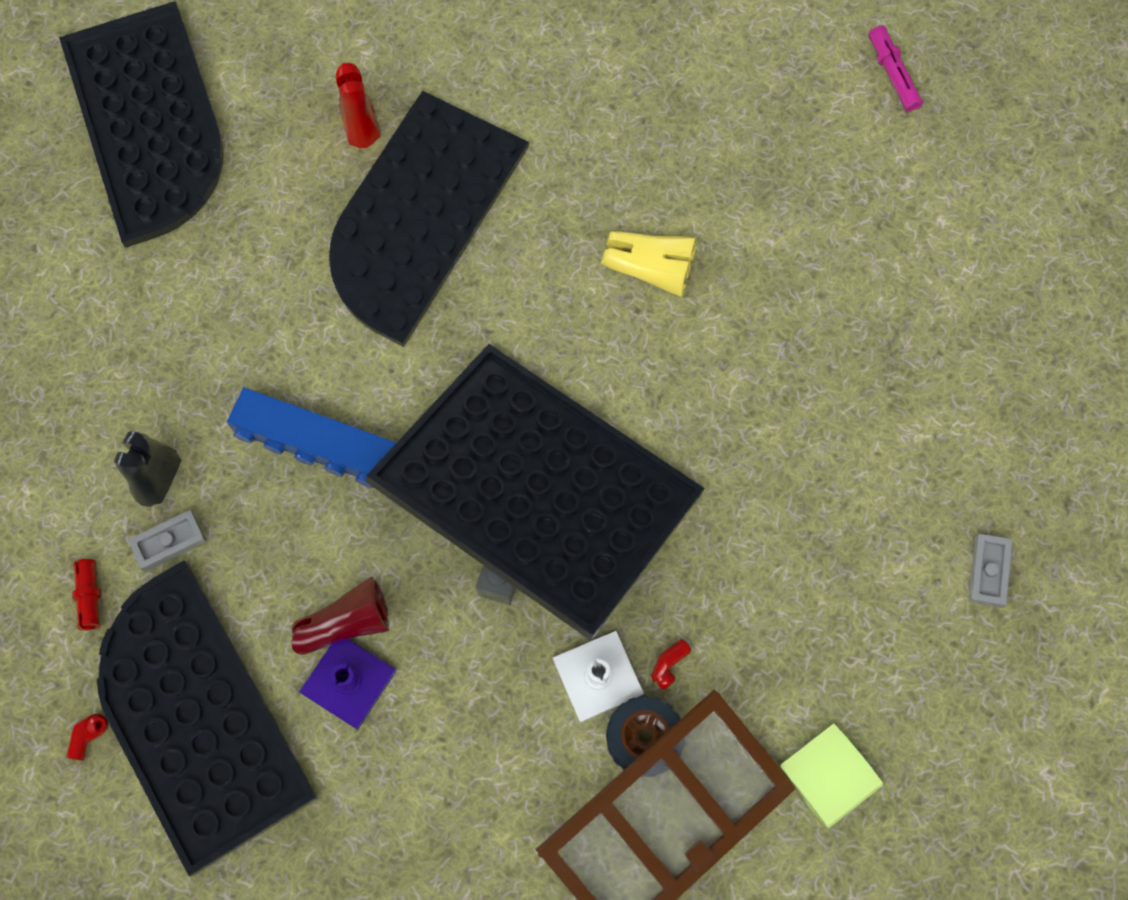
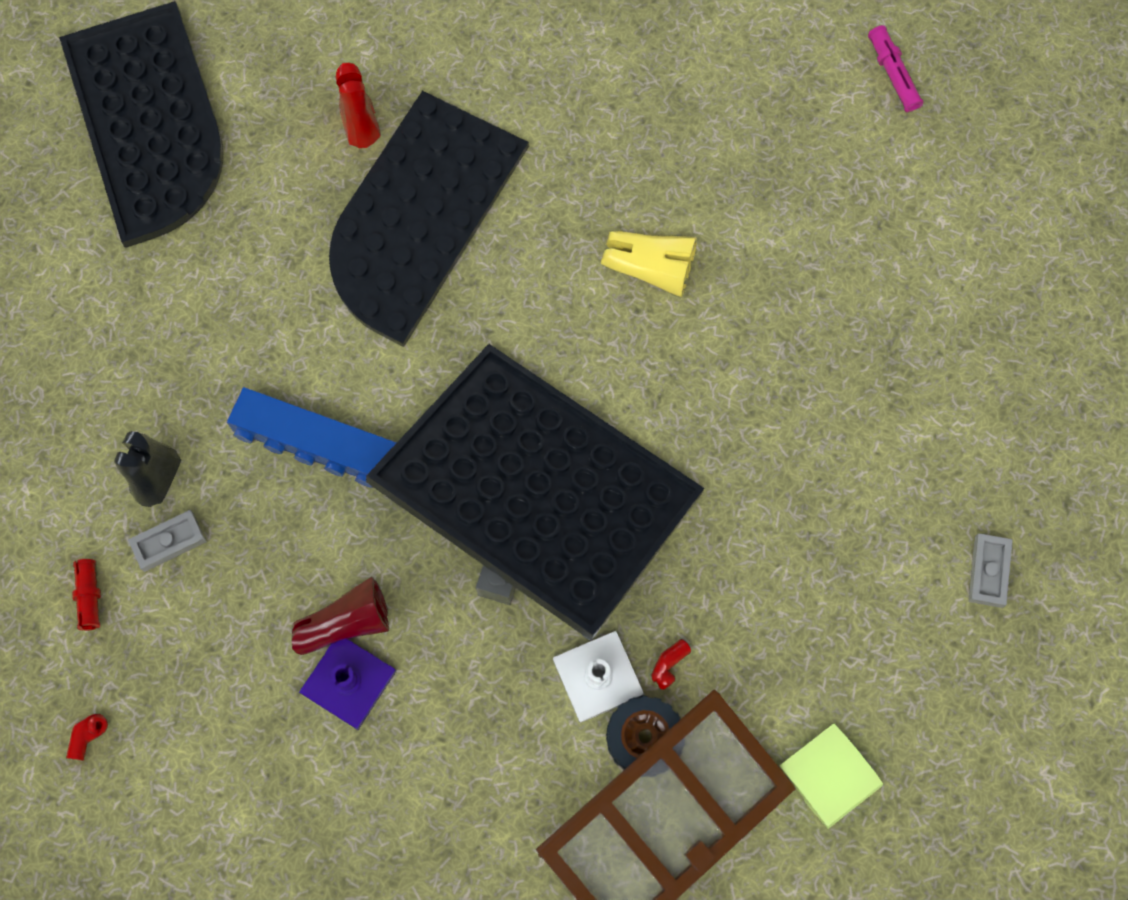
(195, 723): black plate -> none

